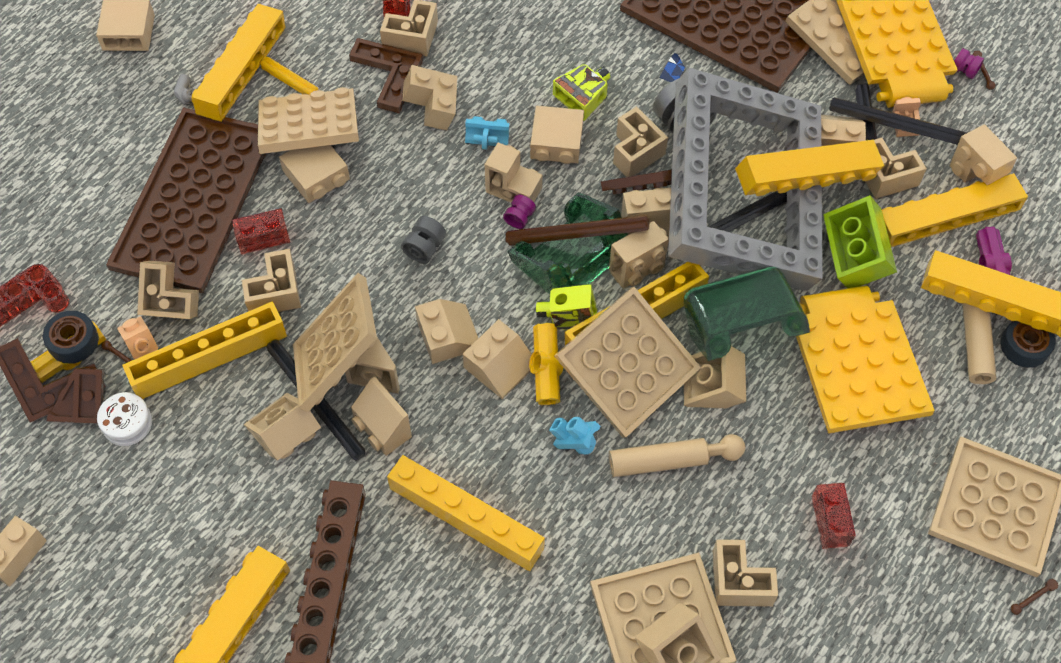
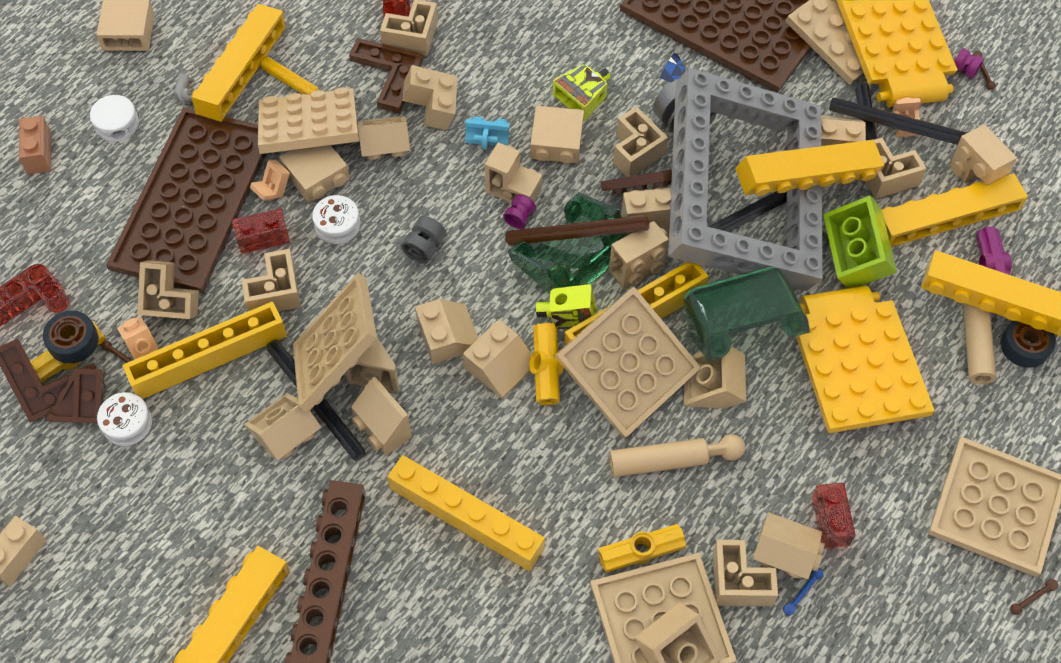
(35, 144): none -> nougat brick
(114, 118): none -> white head
(273, 181): none -> light nougat bracket
(336, 219): none -> white head
(383, 137): none -> tan slope
(574, 434): medium azure hips -> none
(625, 554): none -> yellow piece
(789, 546): none -> tan brick
(789, 608): none -> blue hinge

